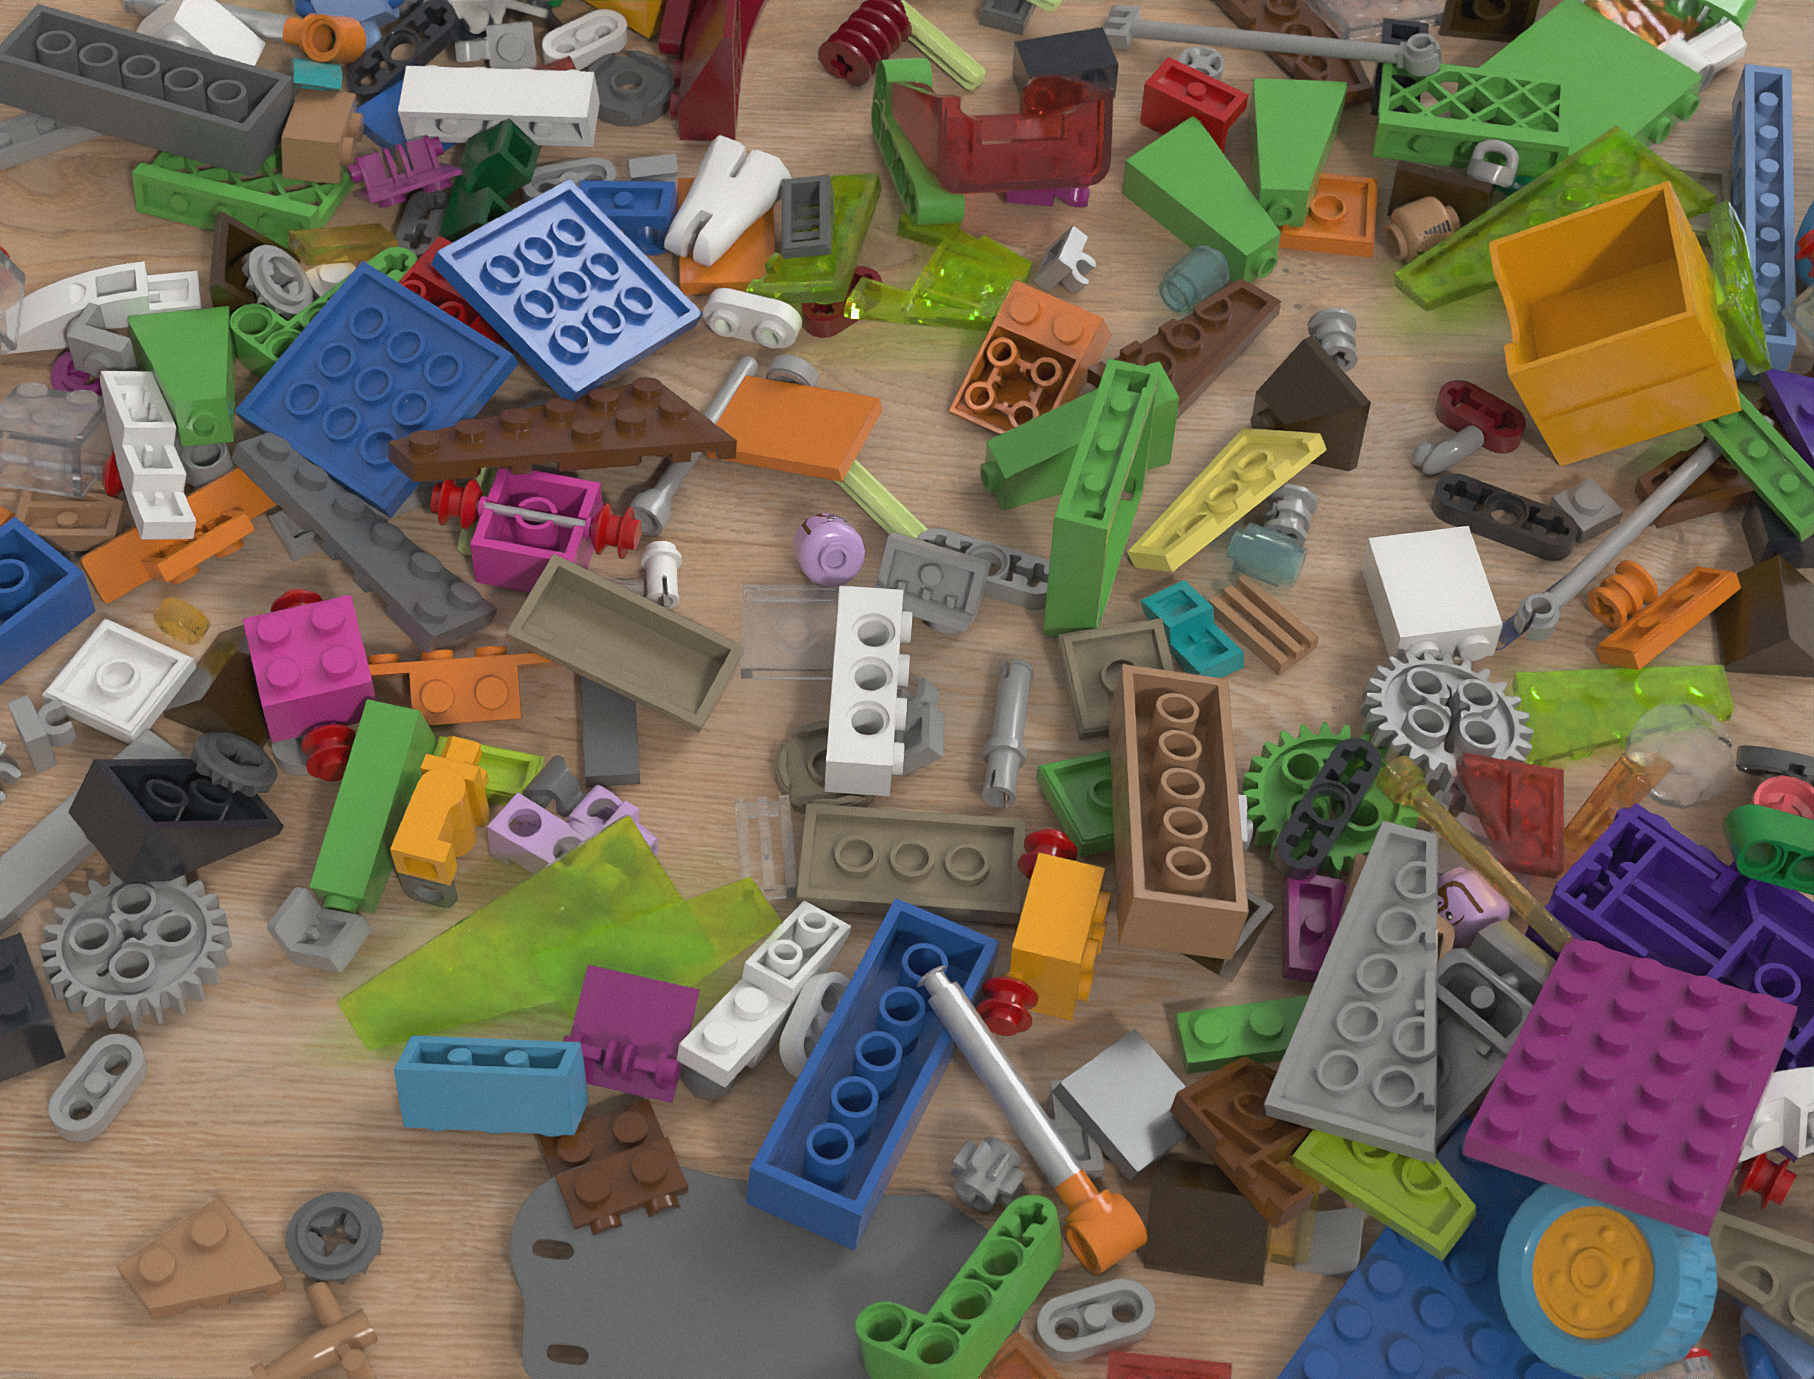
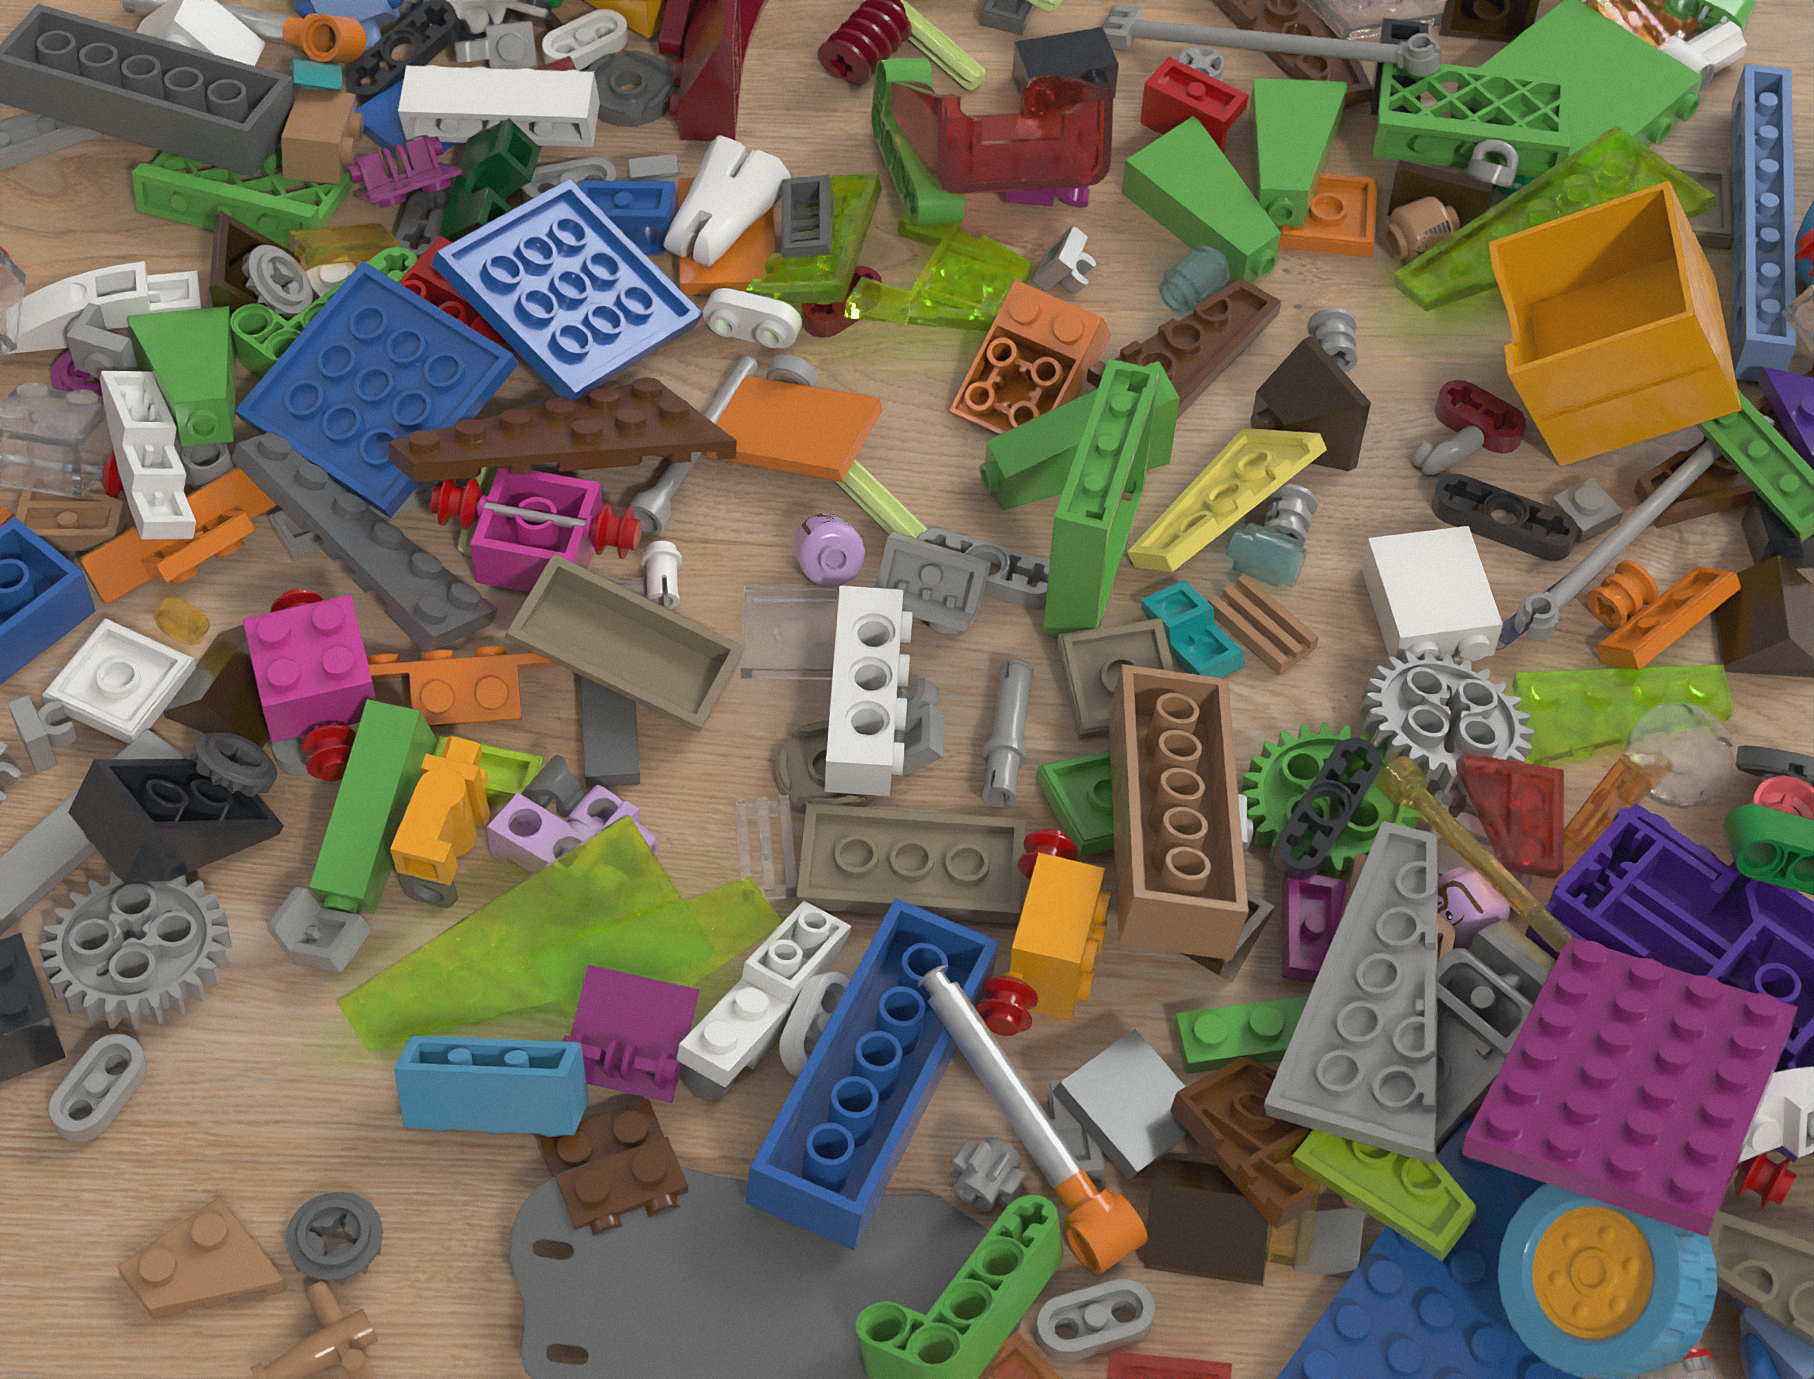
(1736, 289): clear neon green wing -> none

